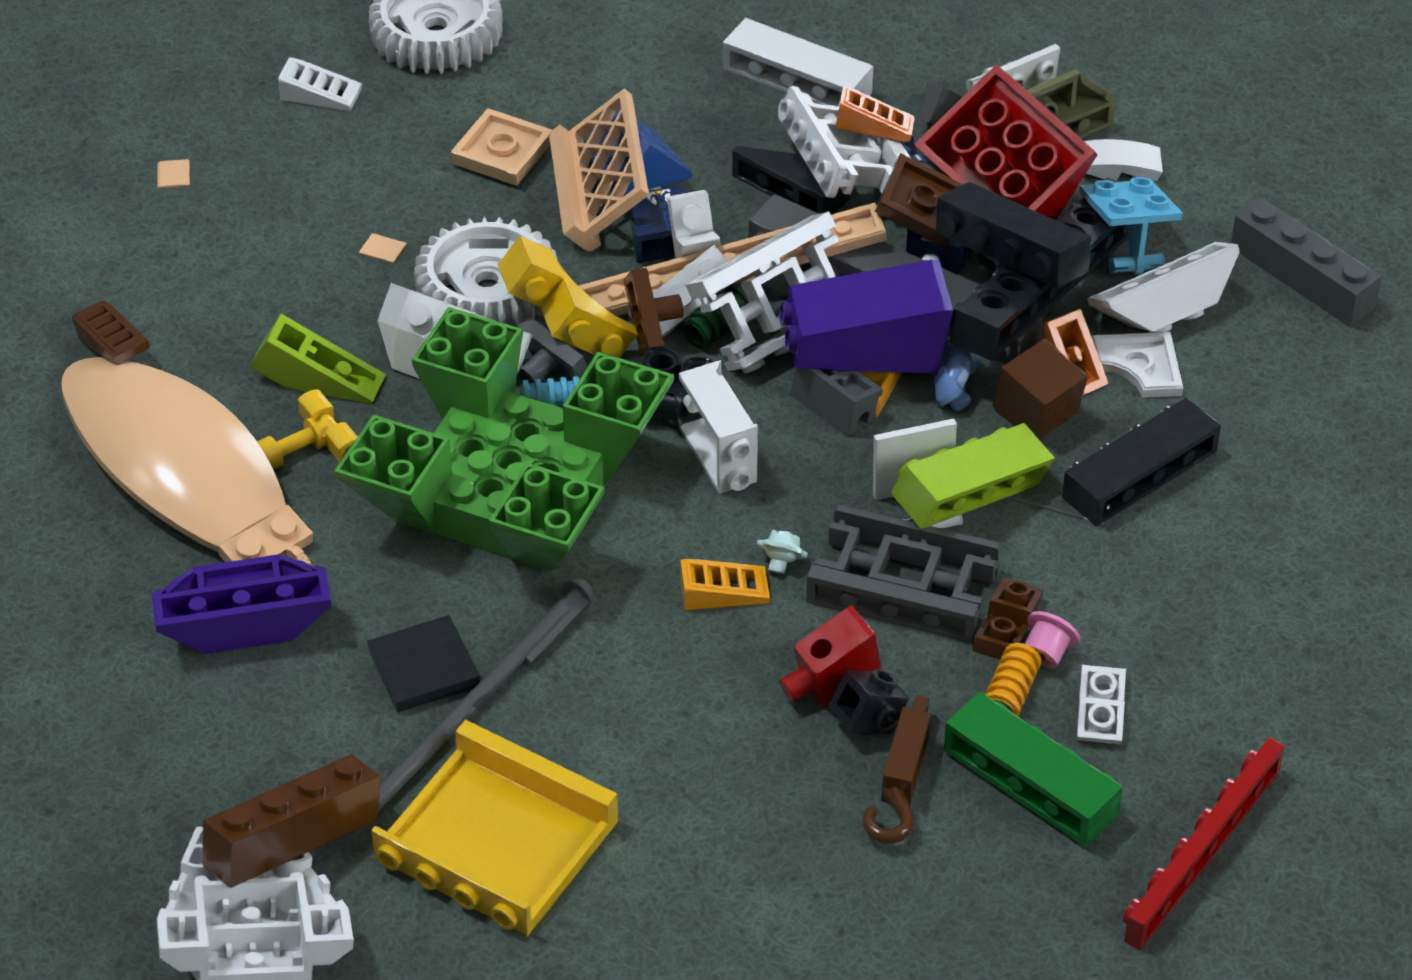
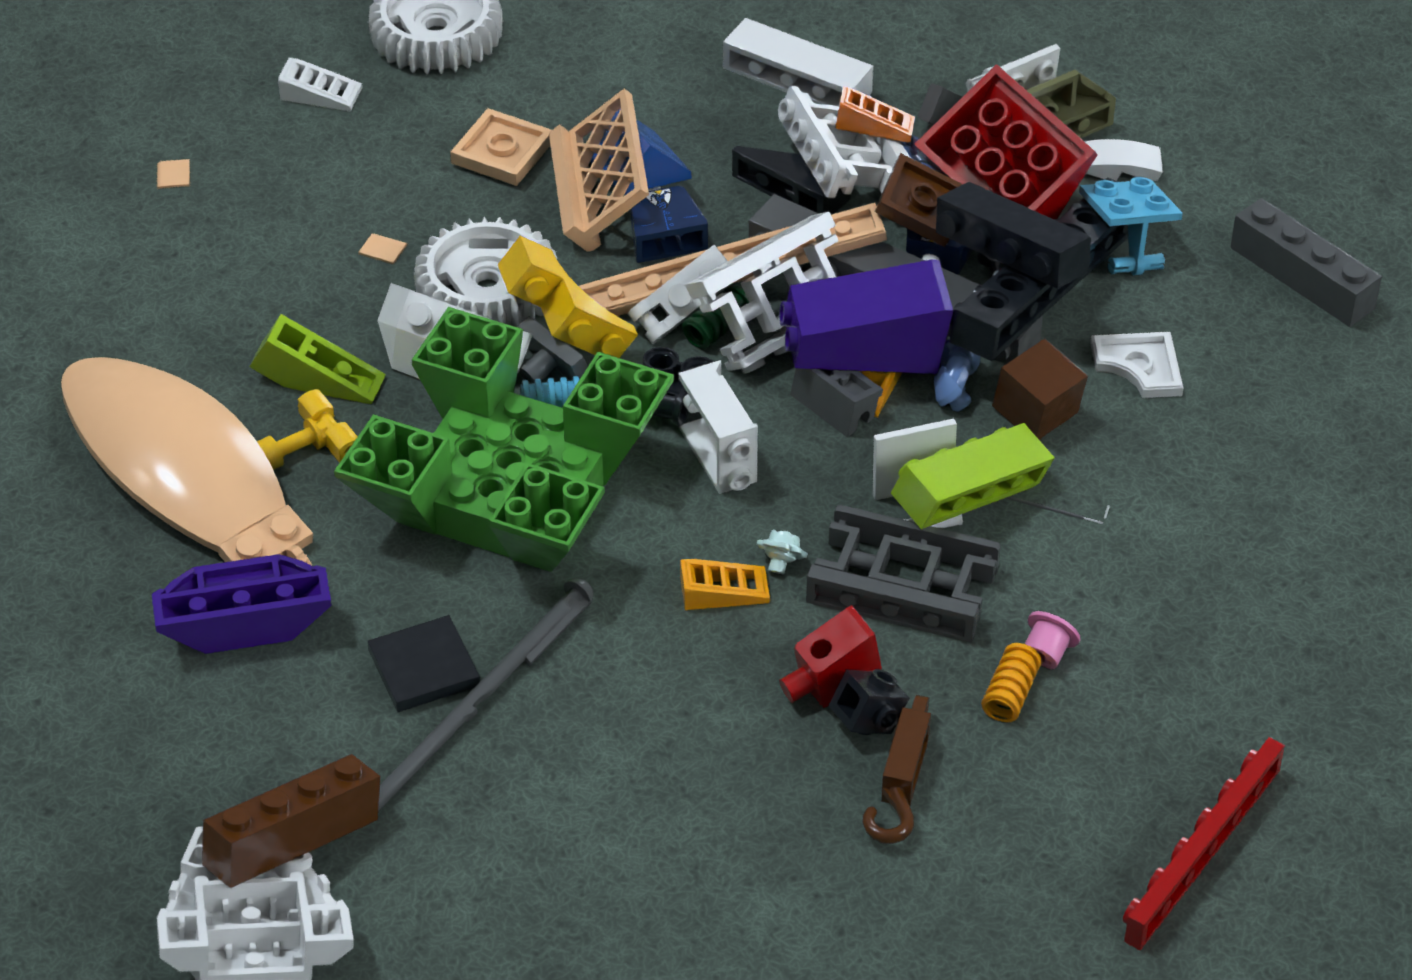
(108, 333): reddish brown slope -> none
(499, 829): yellow panel -> none
(649, 311): reddish brown tile -> none
(691, 223): white slope -> none
(1007, 617): reddish brown slope -> none
(1033, 768): green brick -> none
(1073, 339): orange slope -> none
(1101, 704): white slope -> none
(1140, 461): black brick -> none
(1170, 291): white wedge -> none

